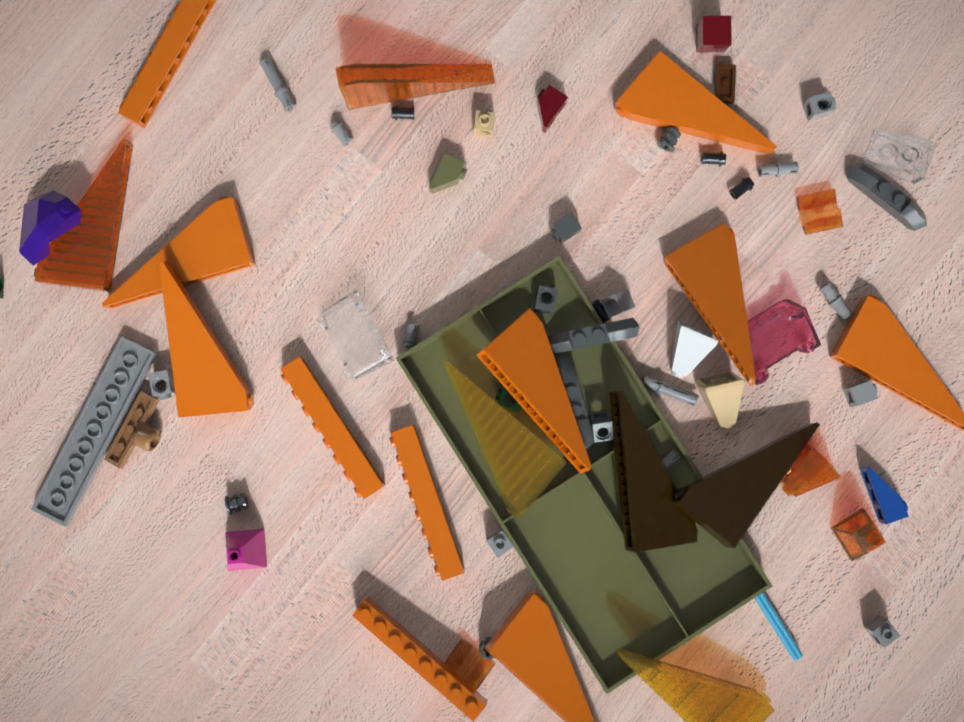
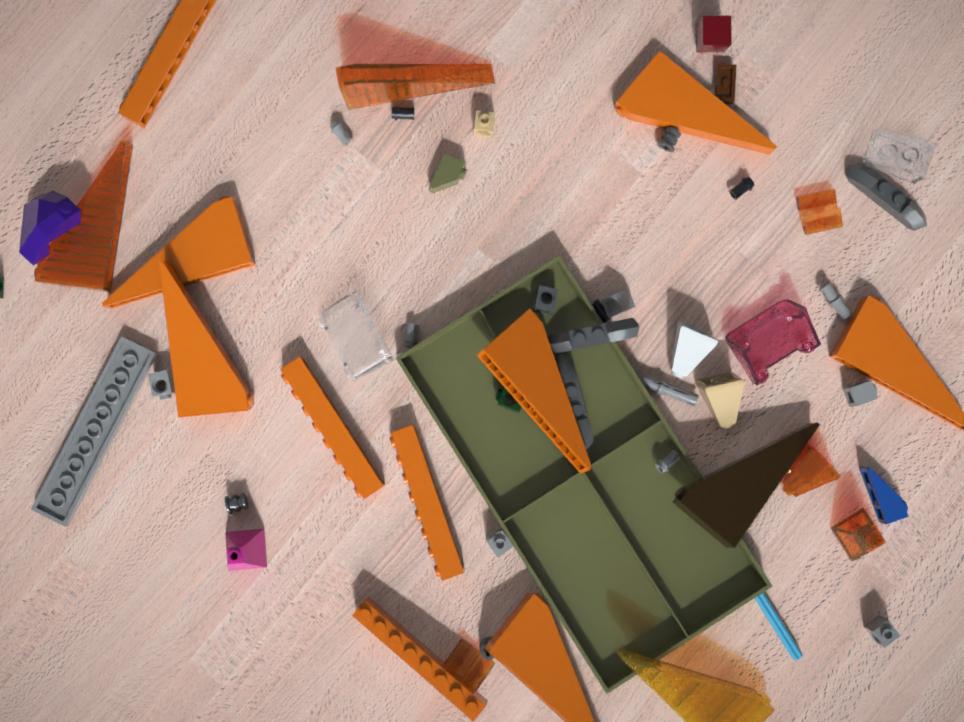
(135, 431): medium nougat plate -> none
(281, 91): light grey pin -> none
(514, 455): clear yellow slope -> none
(550, 105): dark red slope -> none
(565, 228): dark grey brick -> none
(601, 426): dark grey brick -> none
(645, 487): dark brown slope -> none
(712, 282): orange slope -> none
(714, 158): black pin -> none
(778, 169): light grey pin -> none
(812, 109): light grey brick -> none

